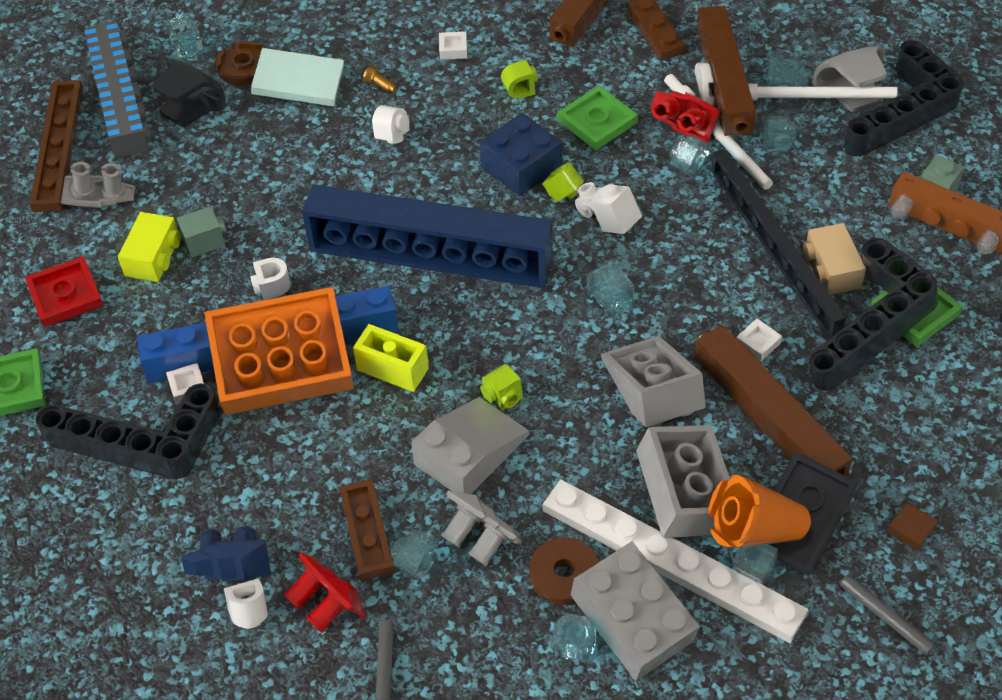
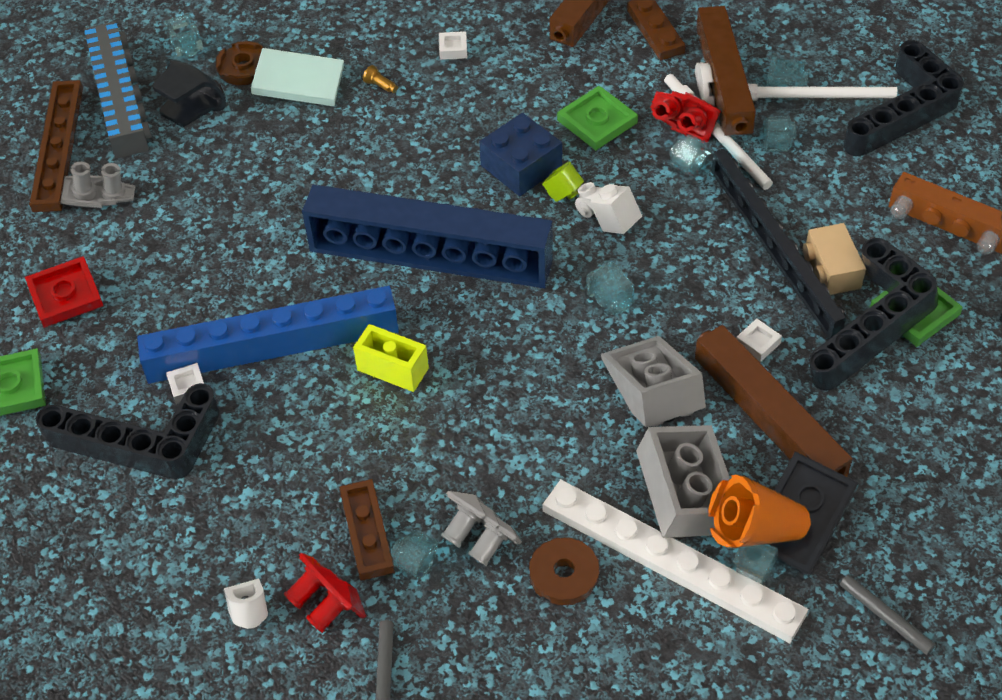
(149, 247): neon yellow brick -> none
(202, 231): sand green brick -> none
(228, 560): dark blue connector -> none
(270, 278): white plate -> none
(278, 351): orange slope -> none
(390, 124): white plate -> none
(467, 445): light grey slope -> none
(502, 387): lime plate -> none
(519, 79): lime plate -> none
(574, 636): clear light blue plate -> none
(634, 610): light grey brick -> none
(853, 69): light grey piece -> none
(912, 526): reddish brown tile -> none
(943, 173): sand green brick -> none

